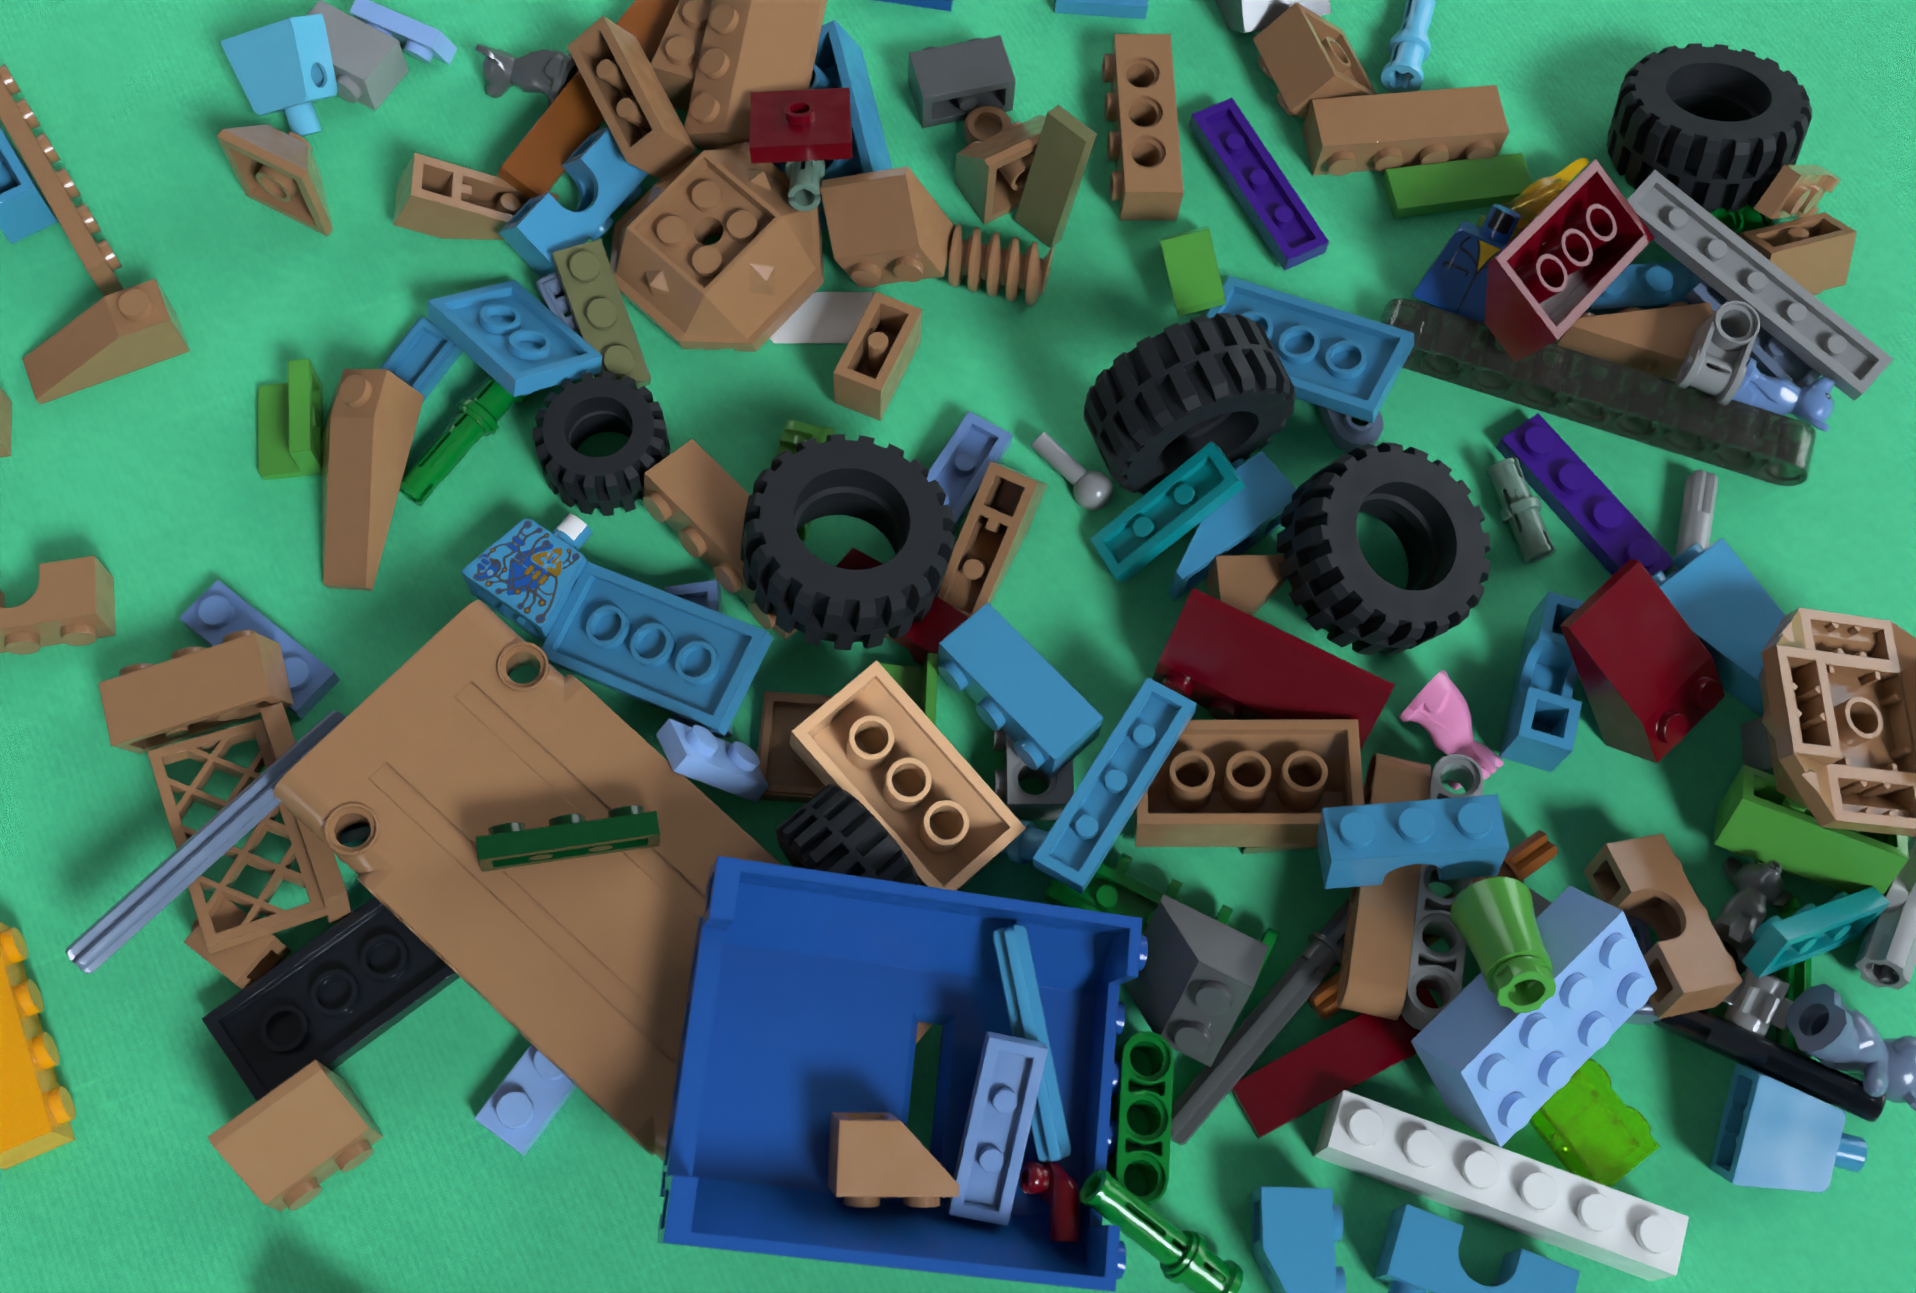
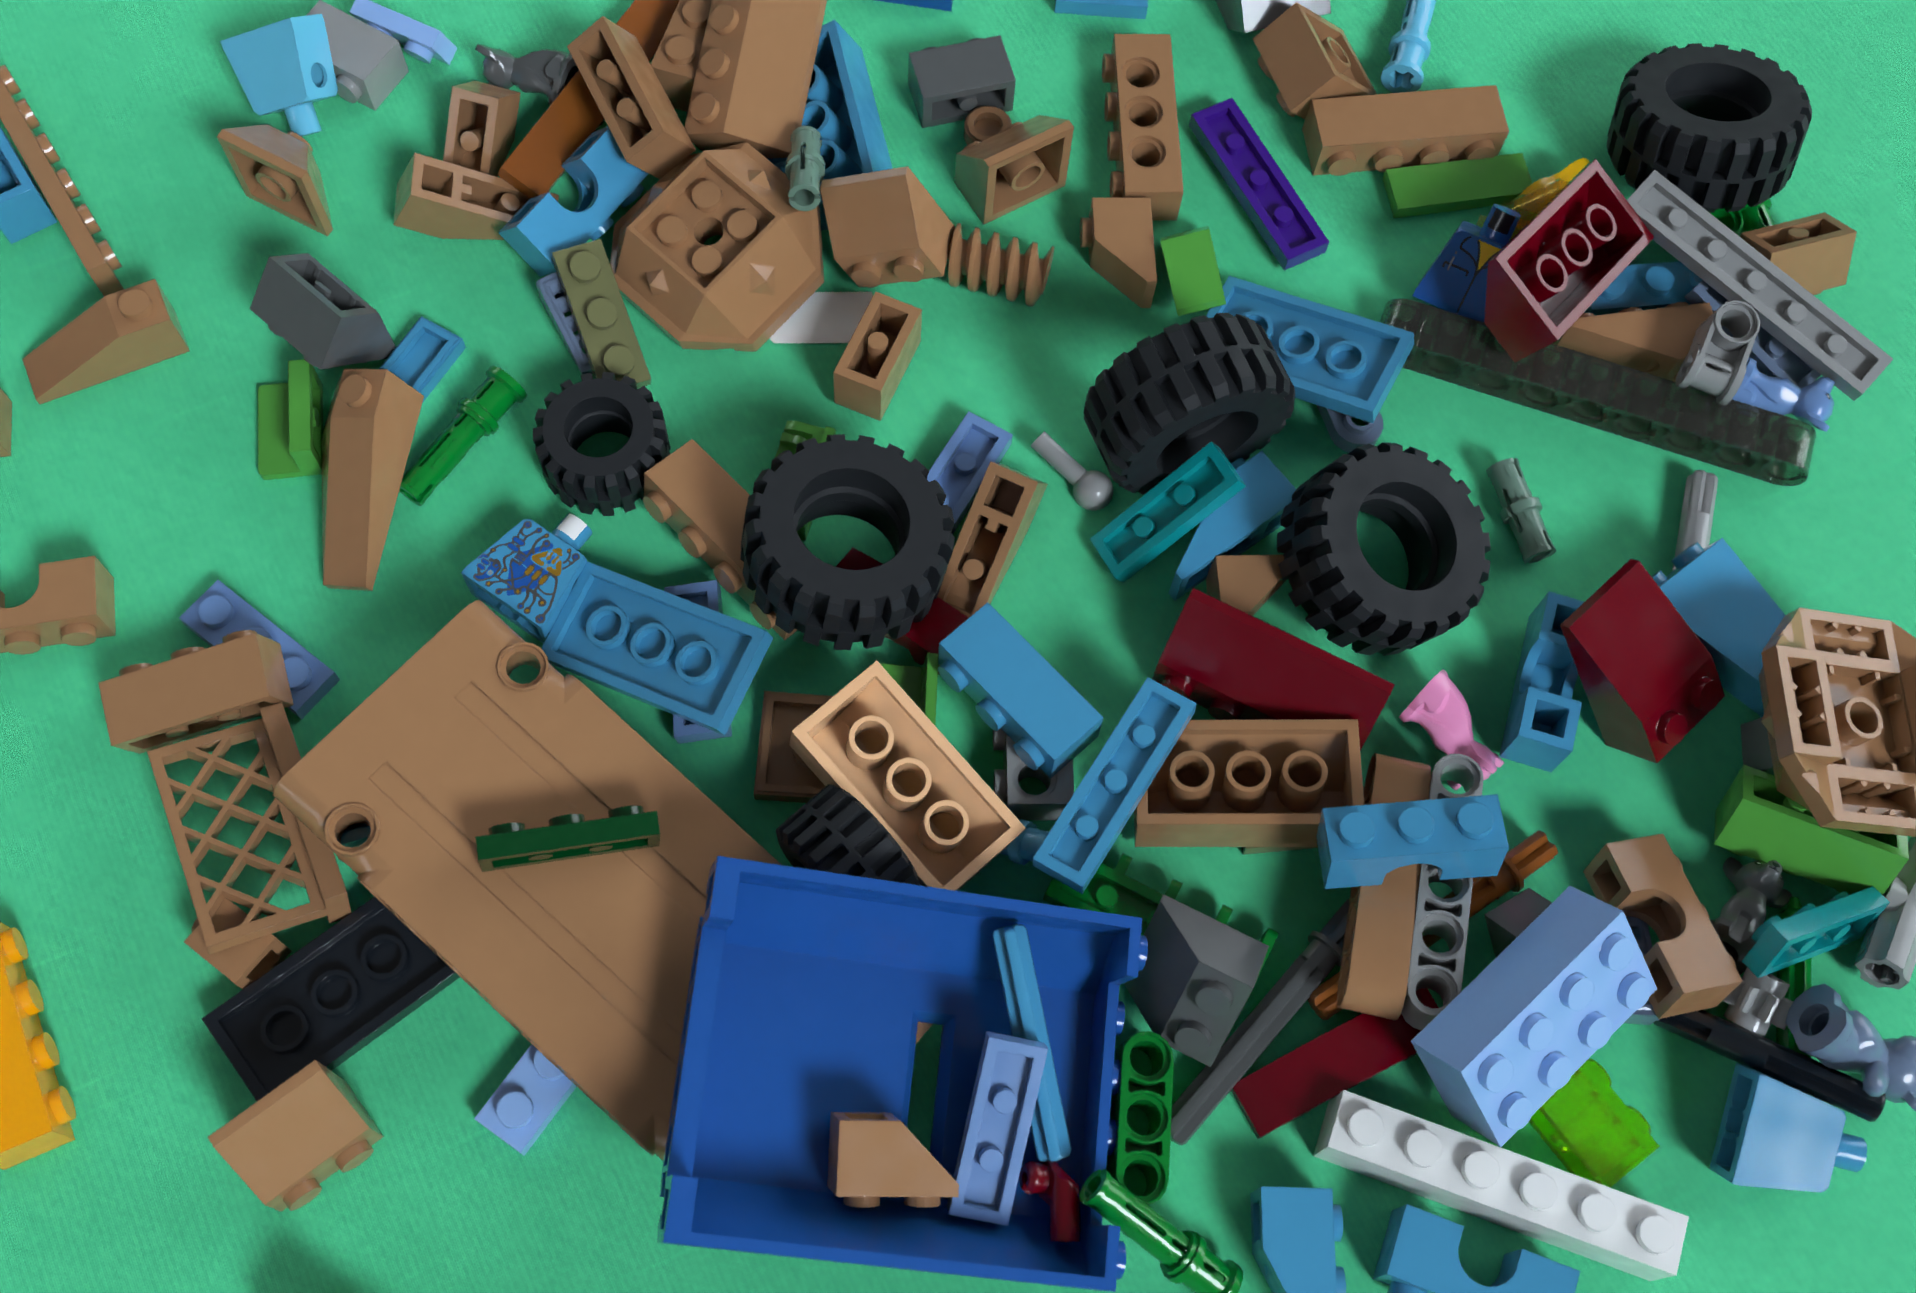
(191, 858): sand blue axle -> none
(319, 313): none -> dark grey slope
(481, 126): none -> medium nougat slope
(514, 337): dark azure plate -> none
(712, 760): light blue plate -> none
(800, 125): dark red plate -> none
(1055, 175): olive tile -> none
(1122, 245): none -> medium nougat slope
(1503, 935): bright green plant -> none
(1581, 498): dark purple plate -> none
(1796, 191): medium nougat plate -> none

